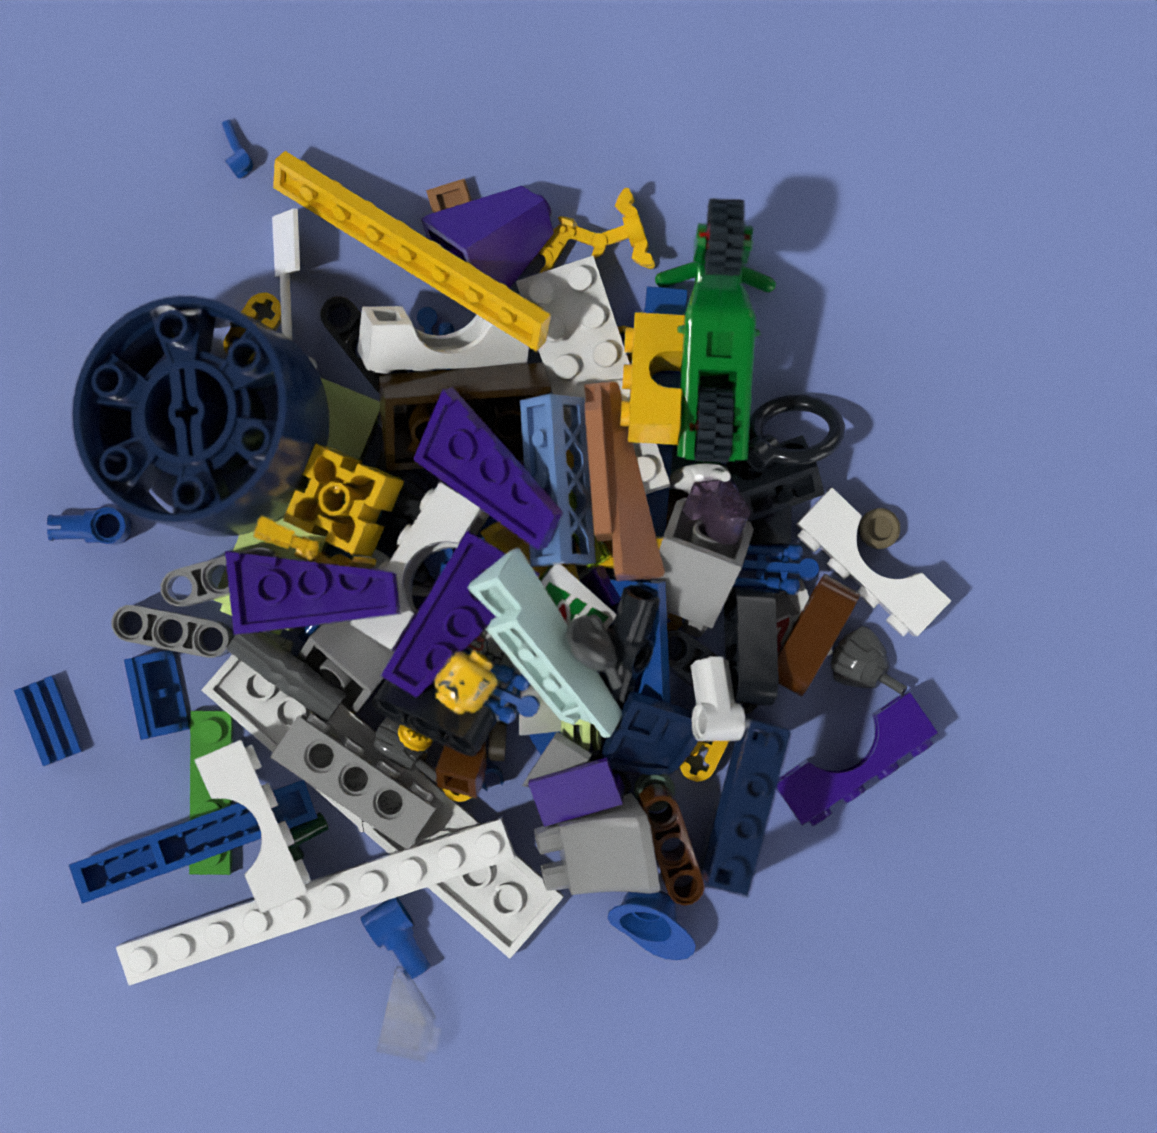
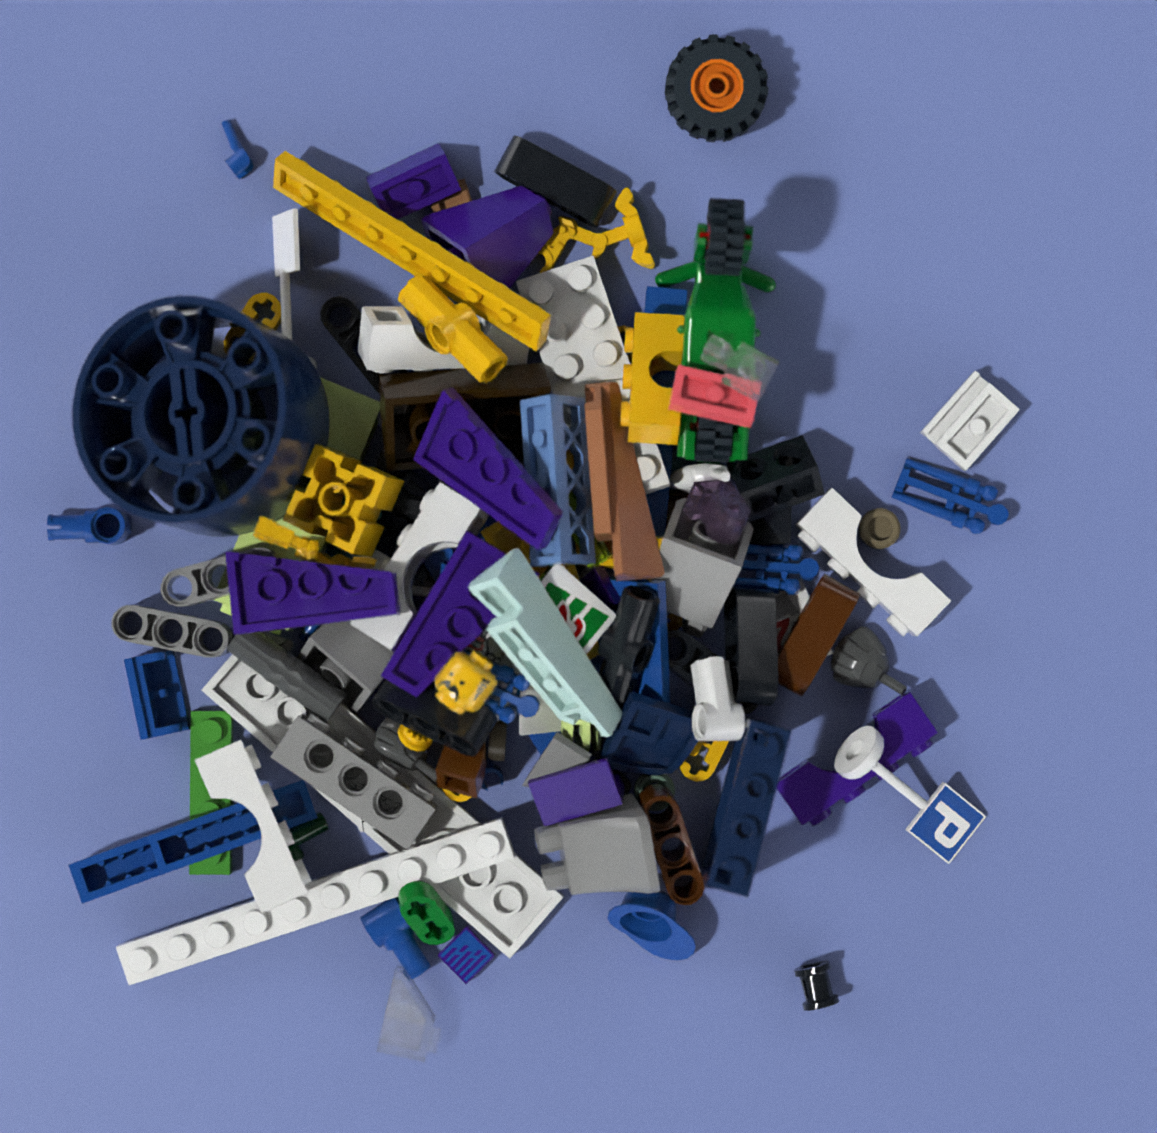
(34, 728): blue tile -> none
(413, 182): none -> dark purple panel
(433, 910): none -> green beam
(452, 328): none -> yellow piece
(466, 954): none -> tile
(556, 181): none -> black beam
(593, 646): dark grey piece -> none
(705, 396): none -> coral plate
(716, 88): none -> black wheel
(745, 370): none -> clear plate
(766, 449): black piece -> none
(816, 985): none -> black bush
(944, 819): none -> white piece
(969, 421): none -> white plate
(995, 514): none -> blue piece

